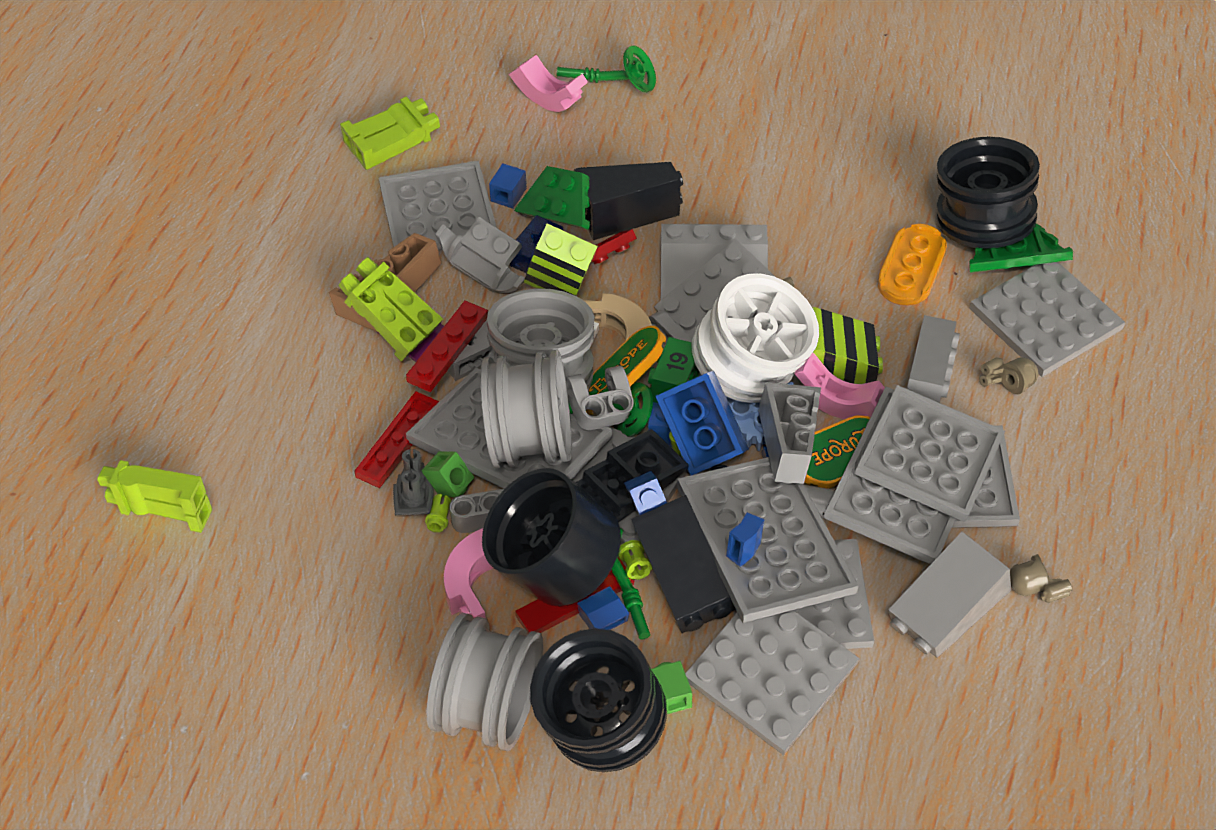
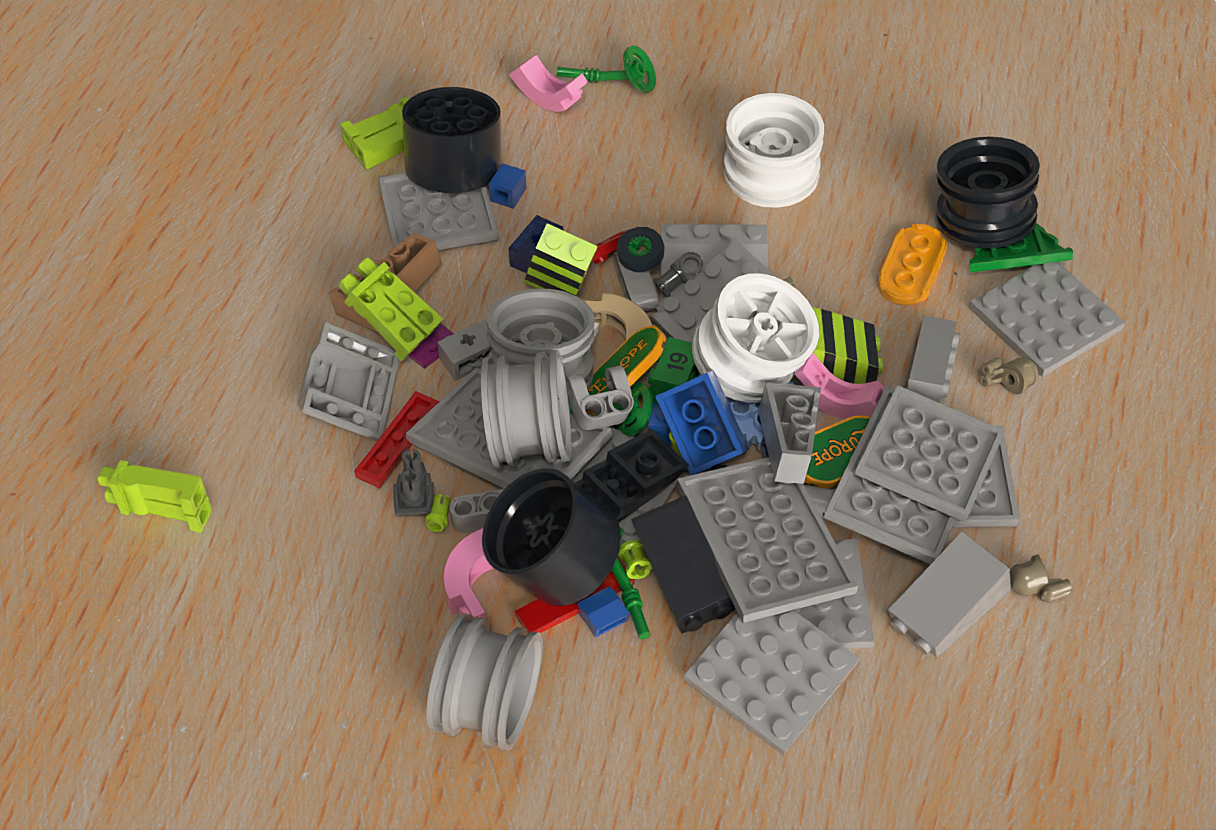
(349, 382): none -> light grey slope
(447, 346): red plate -> none
(448, 474): bright green brick -> none
(451, 139): none -> black wheel
(483, 255): light grey plate -> none
(558, 197): green wing -> none
(578, 660): black wheel -> none
(631, 196): black slope -> none
(634, 240): none -> black bush
(637, 286): none -> light grey beam
(645, 493): brick -> none
(675, 685): bright green brick -> none
(677, 274): none -> dark grey connector
(745, 539): blue piece -> none
(773, 149): none -> white wheel

